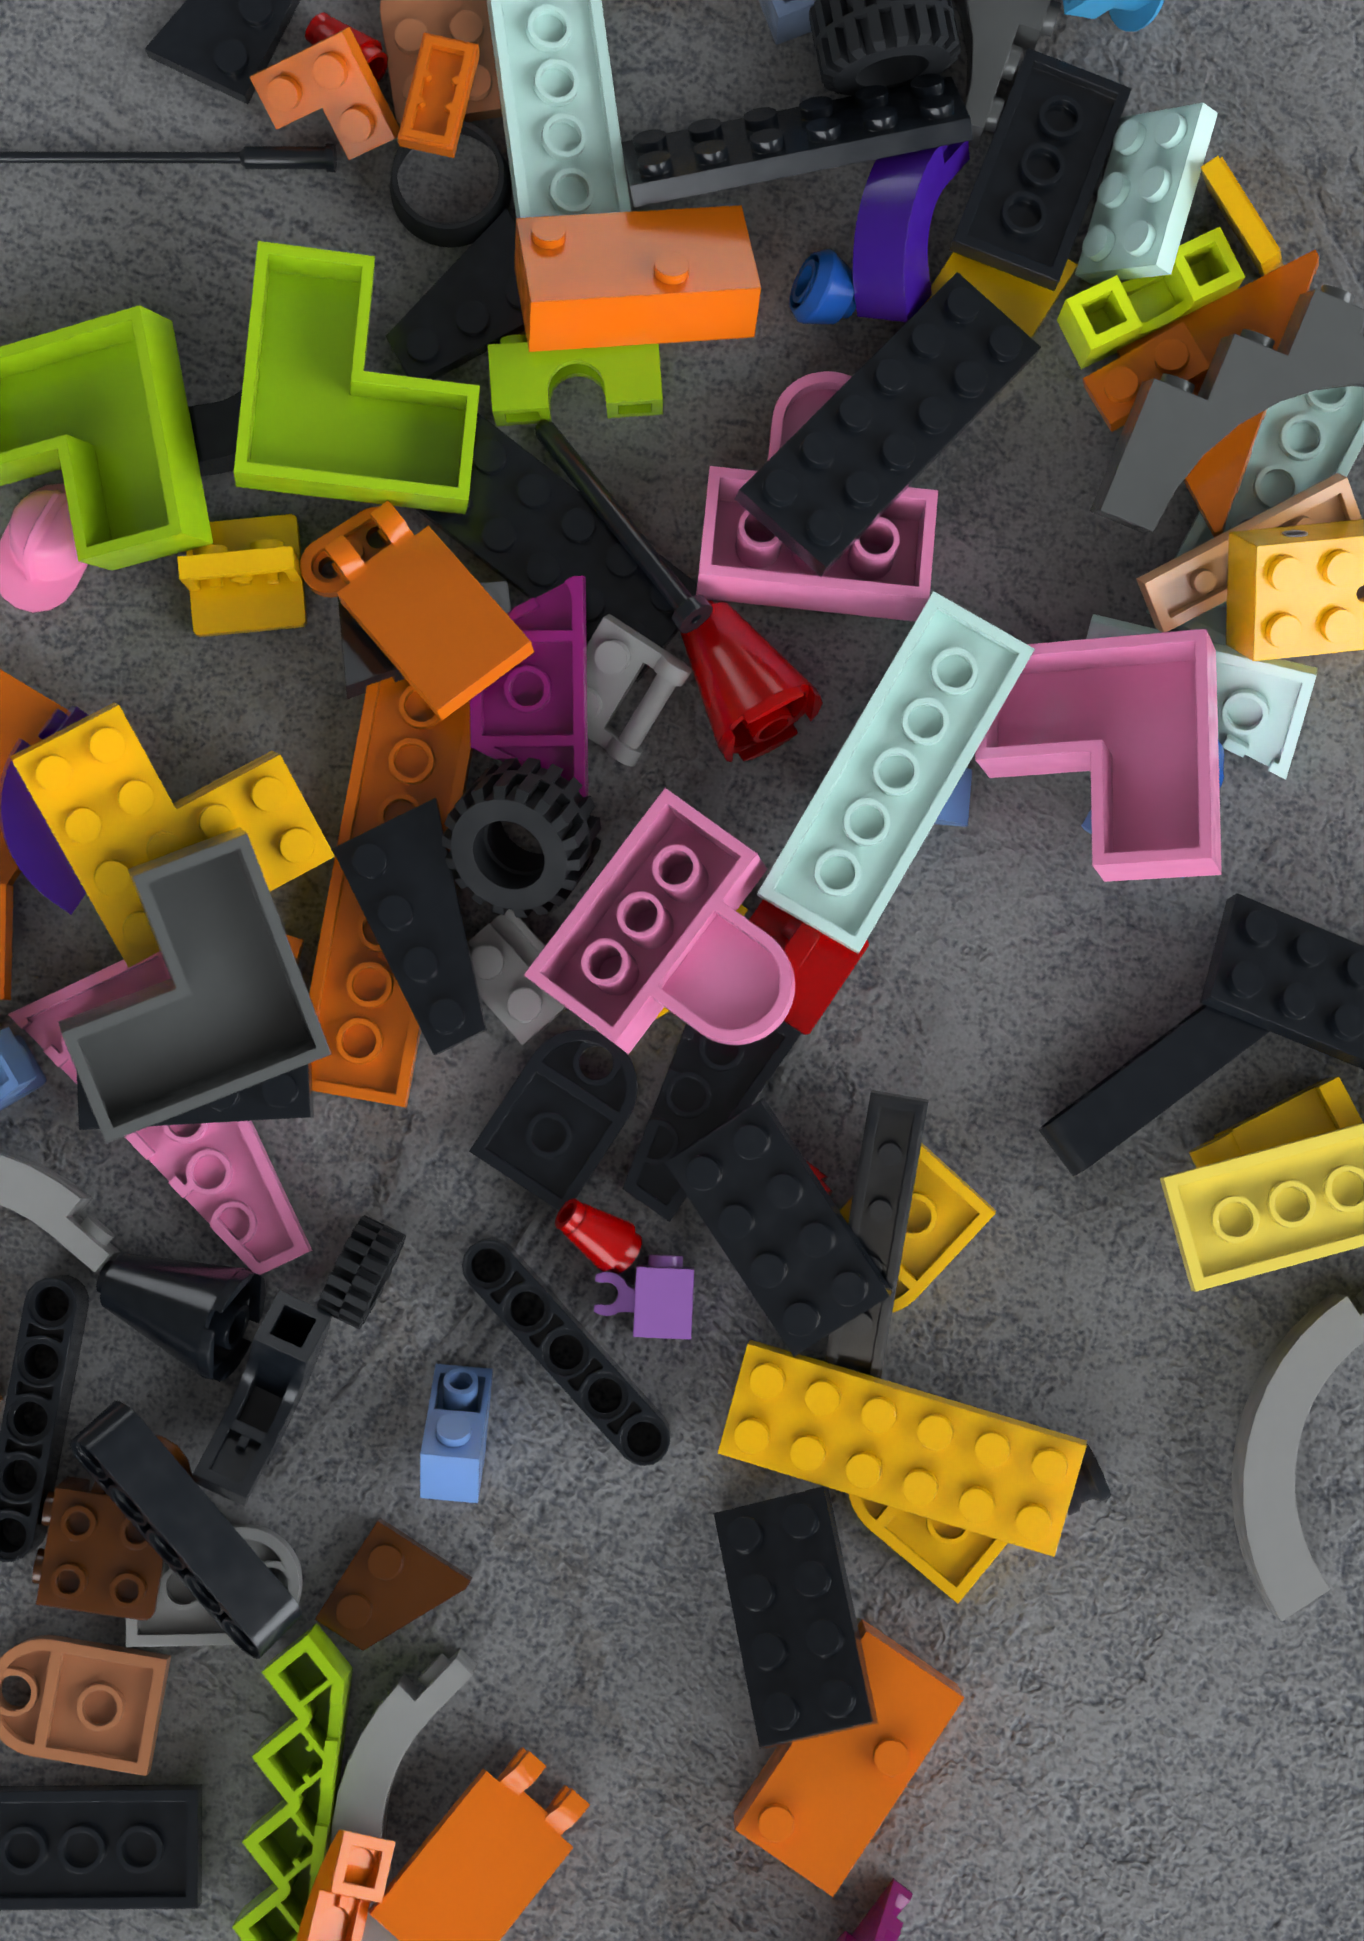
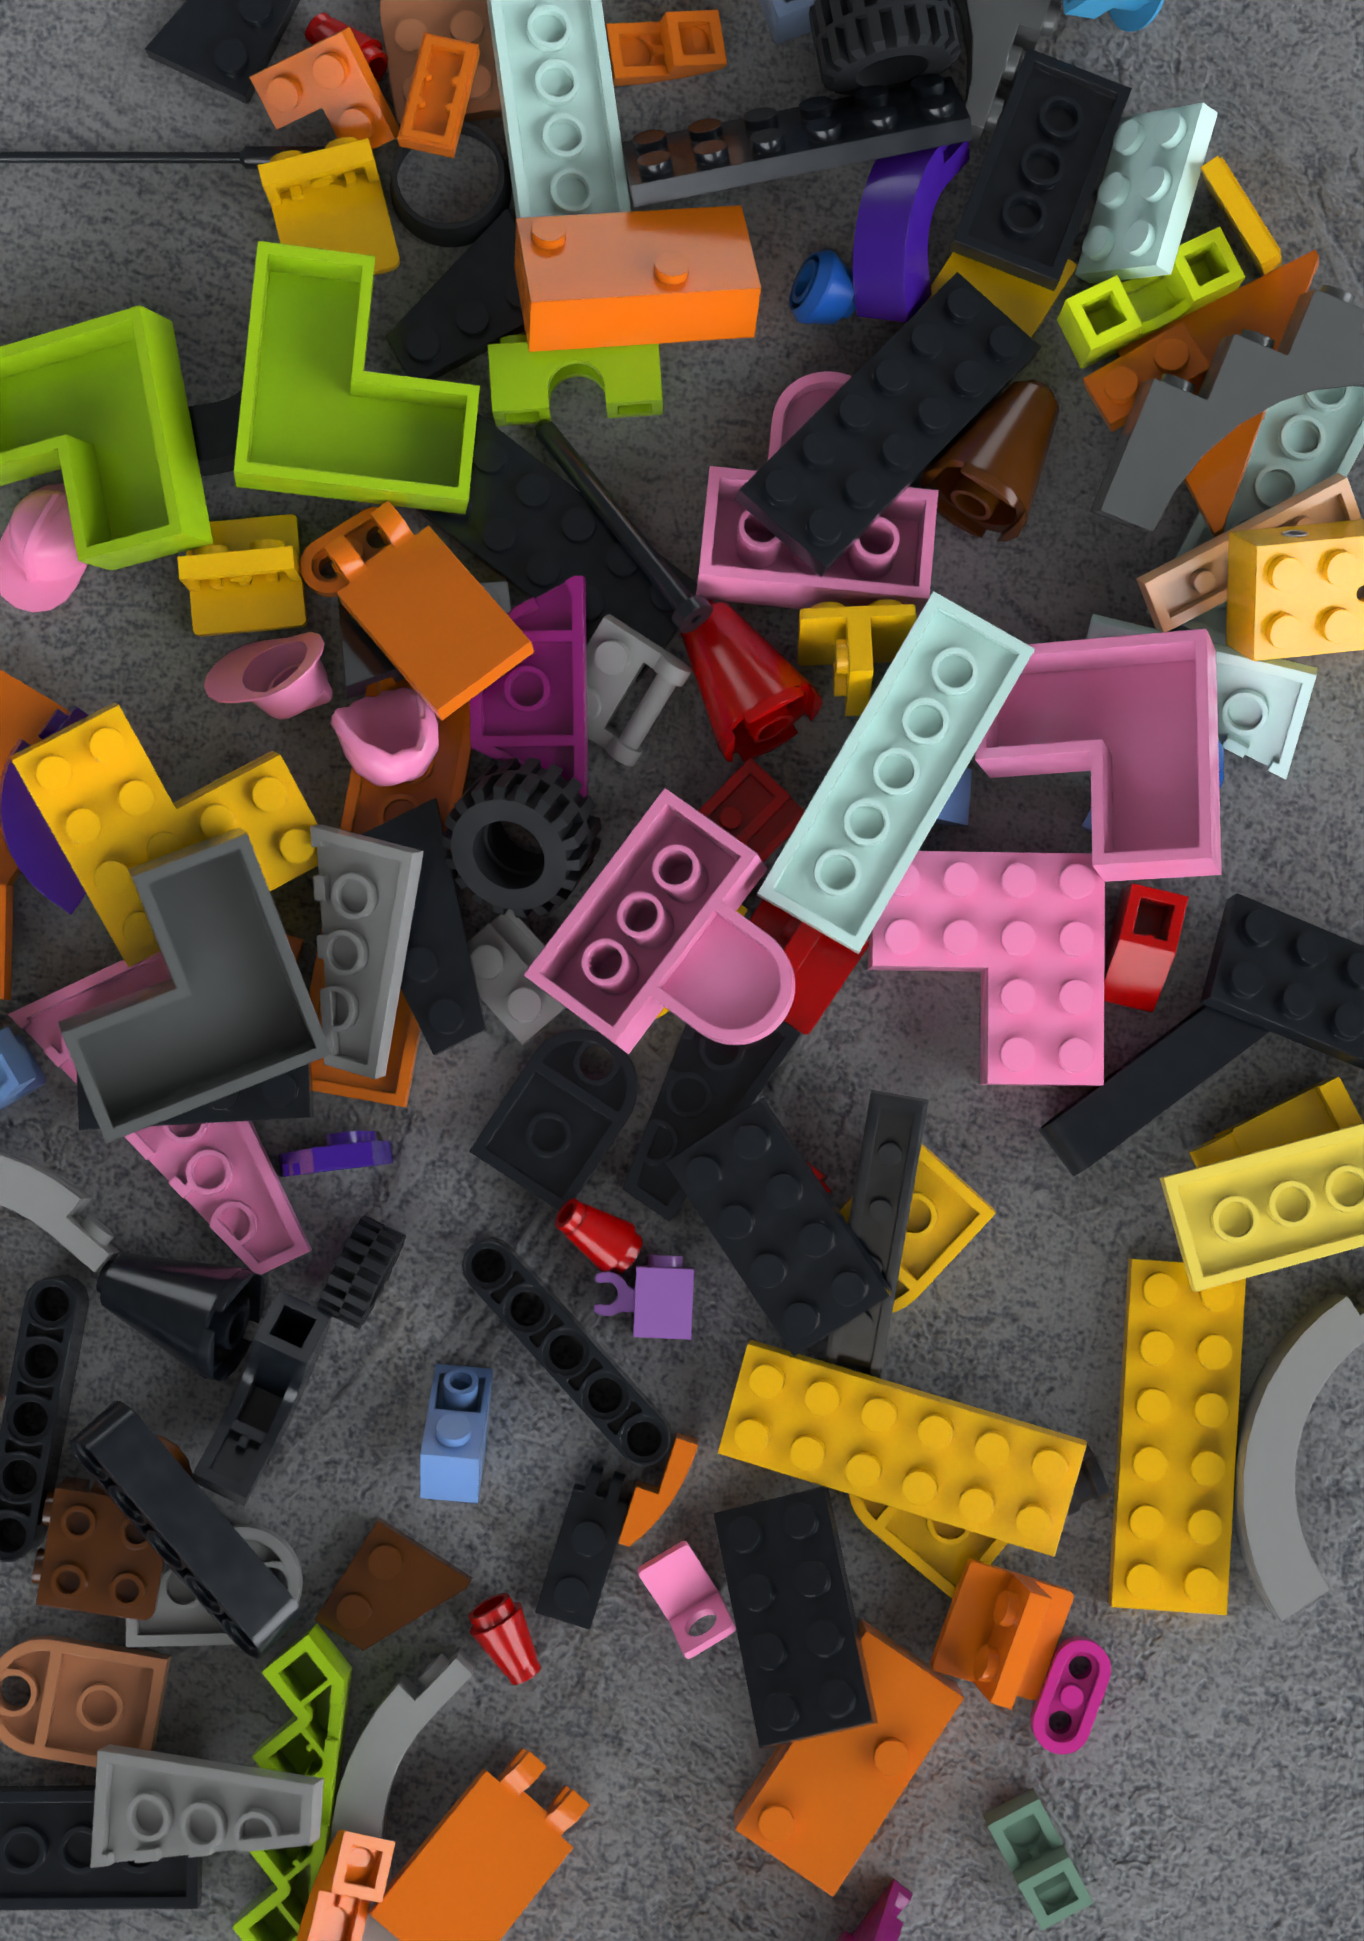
(190, 1806): none -> light grey wing
(273, 674): none -> bright pink piece
(332, 201): none -> yellow bracket
(342, 1152): none -> dark purple wing
(366, 923): none -> light grey wing
(388, 736): none -> bright pink hair
(505, 1637): none -> red cone
(583, 1551): none -> black hinge
(650, 1501): none -> orange slope
(666, 49): none -> orange slope
(685, 1595): none -> bright pink bracket
(754, 810): none -> red plate
(852, 642): none -> yellow bracket
(996, 463): none -> reddish brown cone
(1001, 1632): none -> orange bracket
(1034, 937): none -> bright pink piece
(1037, 1859): none -> sand green slope
(1071, 1693): none -> dark pink plate
(1142, 945): none -> red slope
(1176, 1441): none -> yellow plate

